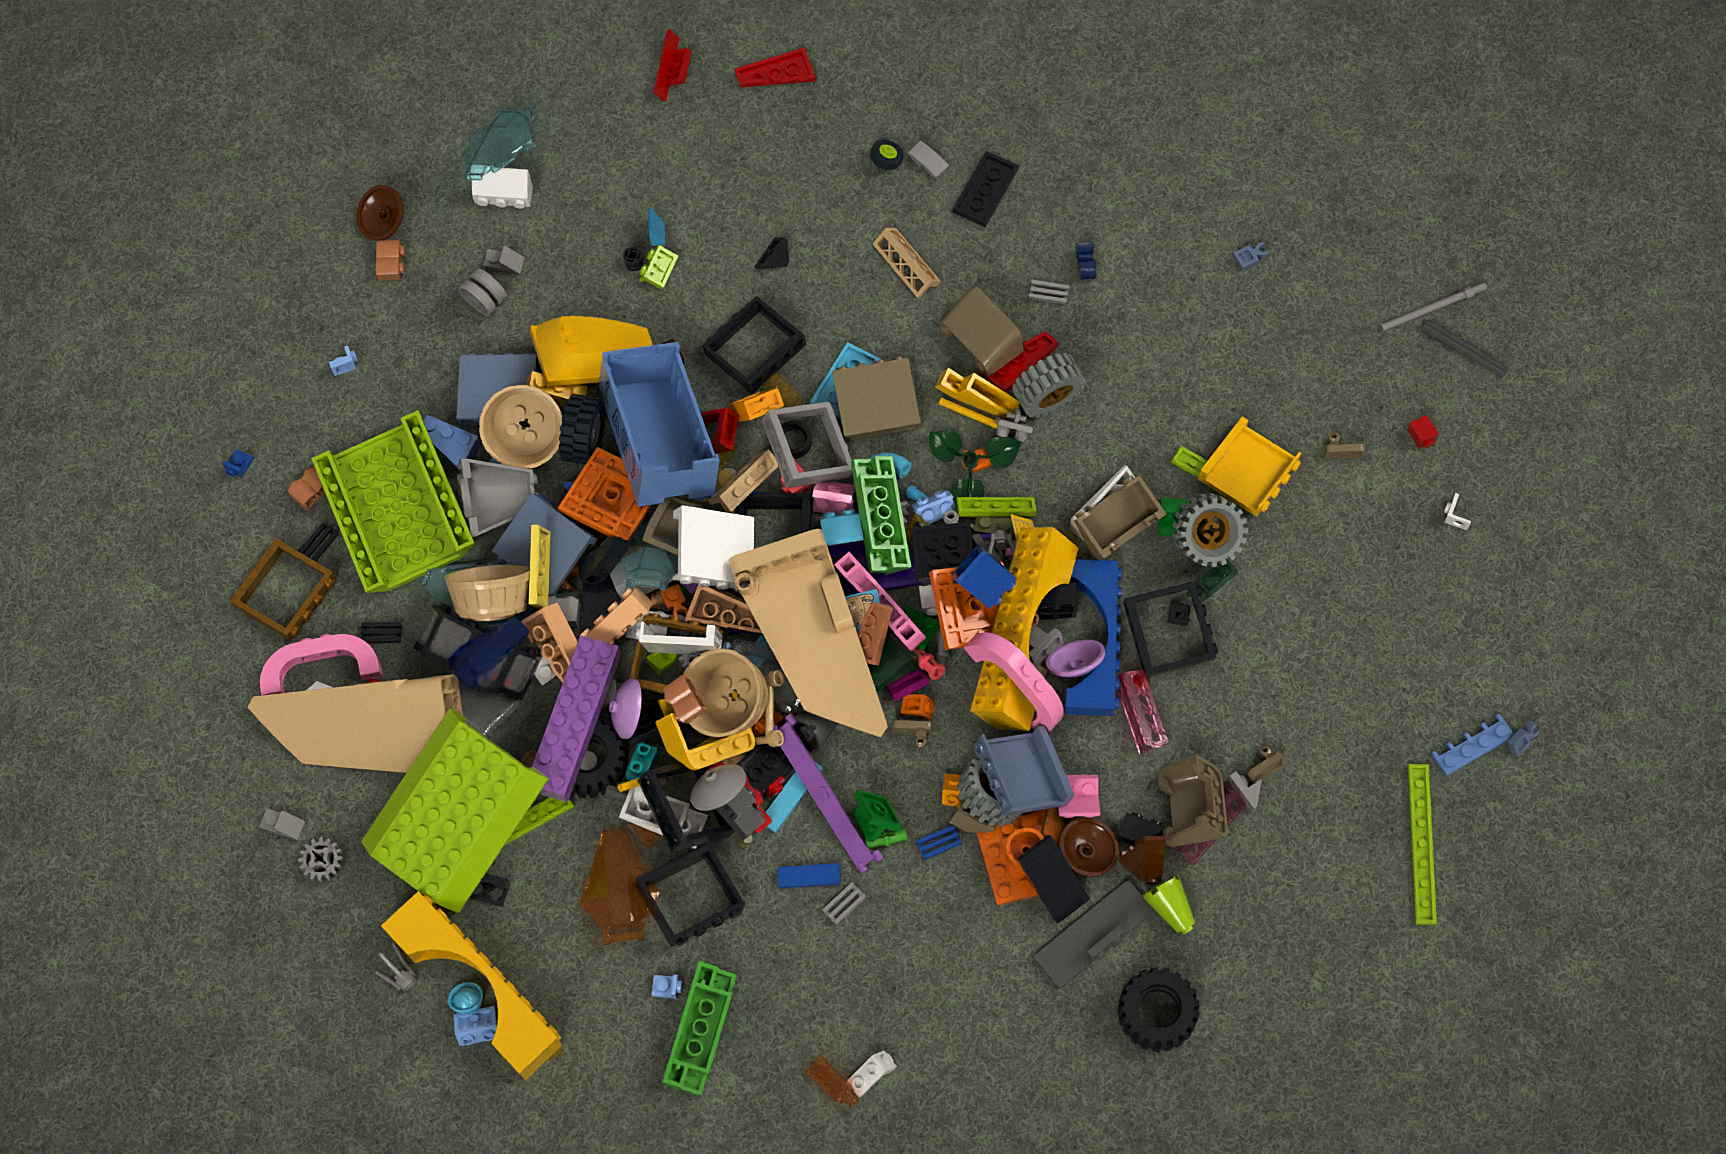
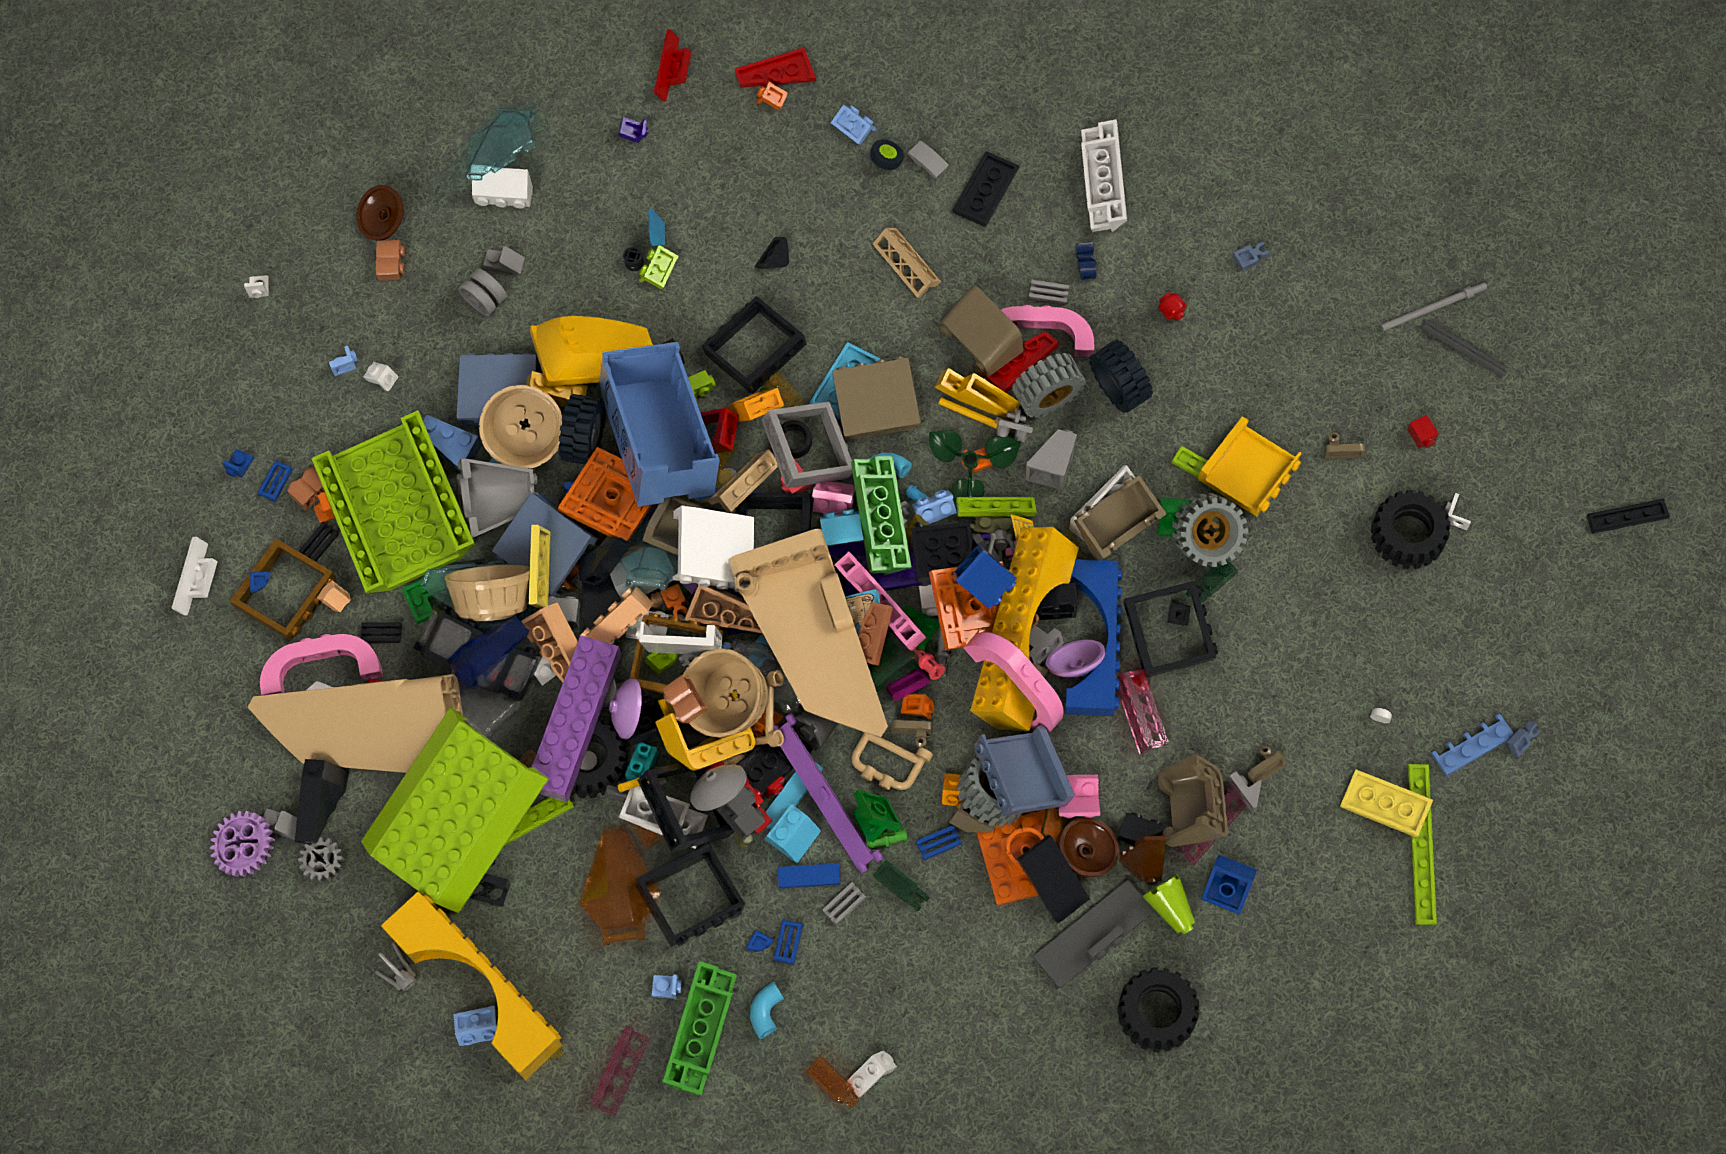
(195, 577): none -> white bracket
(241, 826): none -> lavender gear
(257, 289): none -> white bracket
(258, 580): none -> blue tile
(276, 464): none -> blue tile
(319, 792): none -> black wedge
(323, 509): none -> orange bracket
(334, 596): none -> light nougat piece
(381, 375): none -> white bracket
(418, 601): none -> green plate
(465, 998): medium azure hat -> none
(612, 1069): none -> clear pink fence
(632, 130): none -> dark purple bracket
(701, 384): none -> lime brick
(759, 942): none -> blue tile
(760, 1010): none -> medium azure cylinder
(771, 95): none -> orange bracket
(784, 959): none -> blue tile
(793, 833): none -> medium azure slope
(853, 124): none -> light blue bracket
(887, 781): none -> tan bar
(899, 884): none -> clear green hinge
(951, 517): light grey pin -> none
(1052, 460): none -> light grey slope
(1055, 318): none -> bright pink arch
(1103, 176): none -> white slope
(1121, 376): none -> black wheel
(1172, 306): none -> red head
(1229, 884): none -> blue slope
(1381, 715): none -> white tile
(1386, 803): none -> light yellow tile
(1405, 552): none -> black tyre
(1627, 516): none -> black tile

